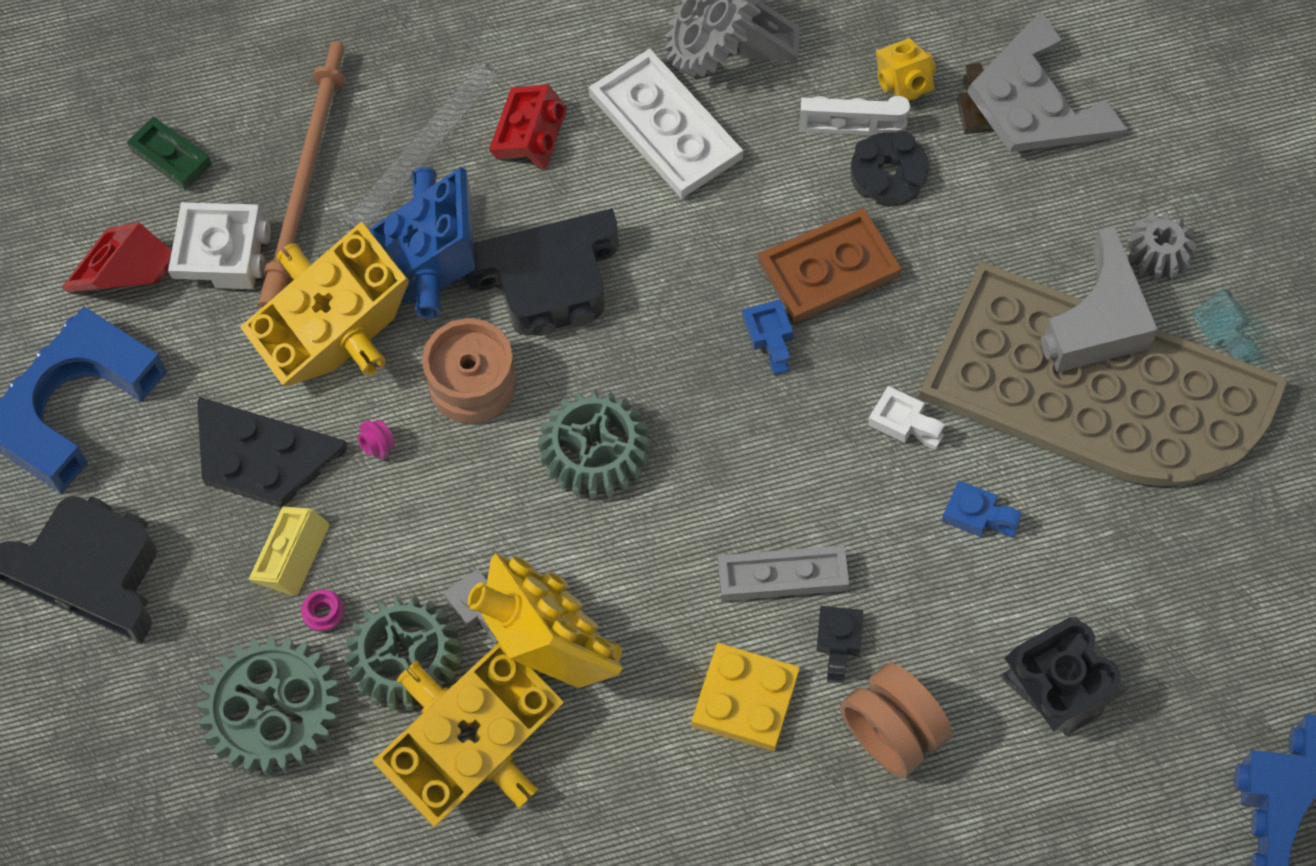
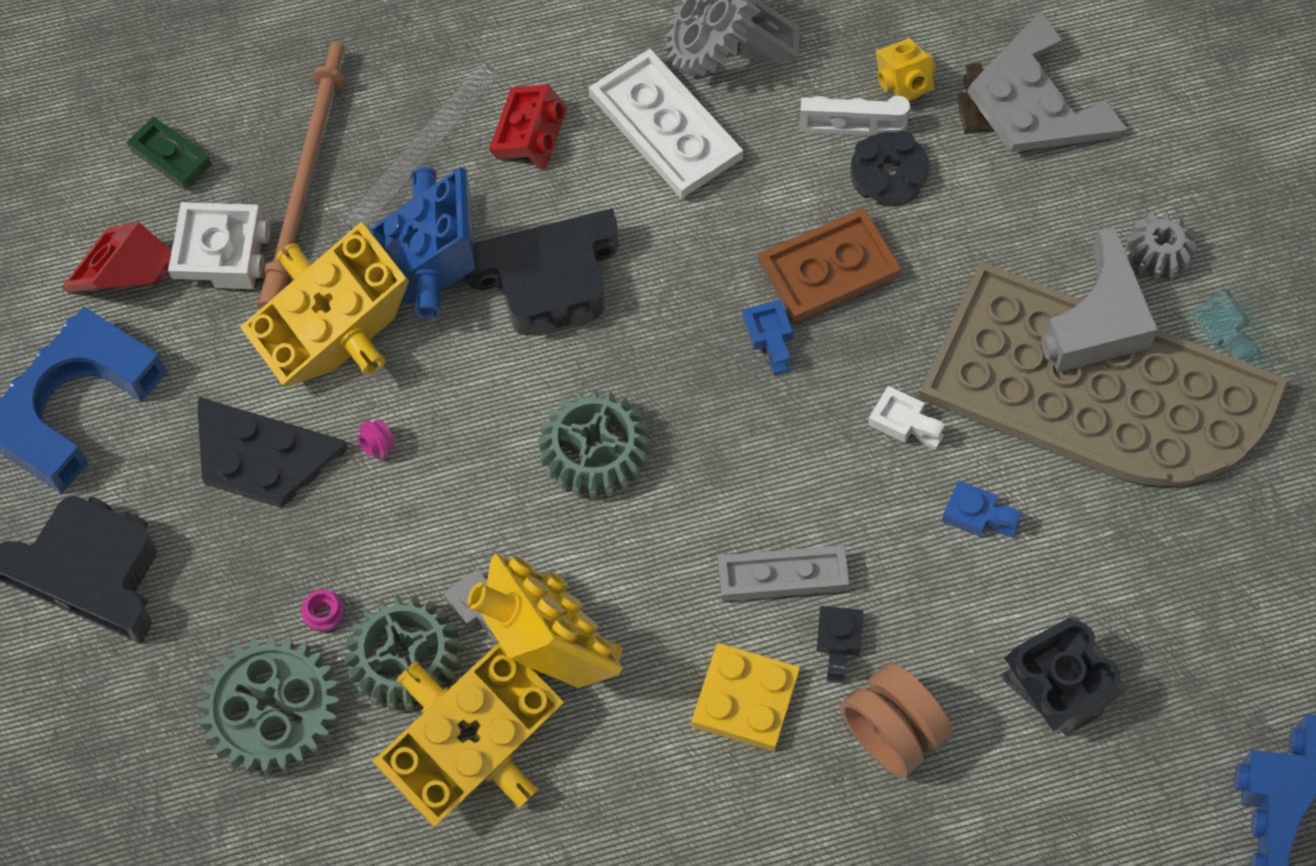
(290, 550): light yellow slope -> none
(469, 370): nougat wheel -> none

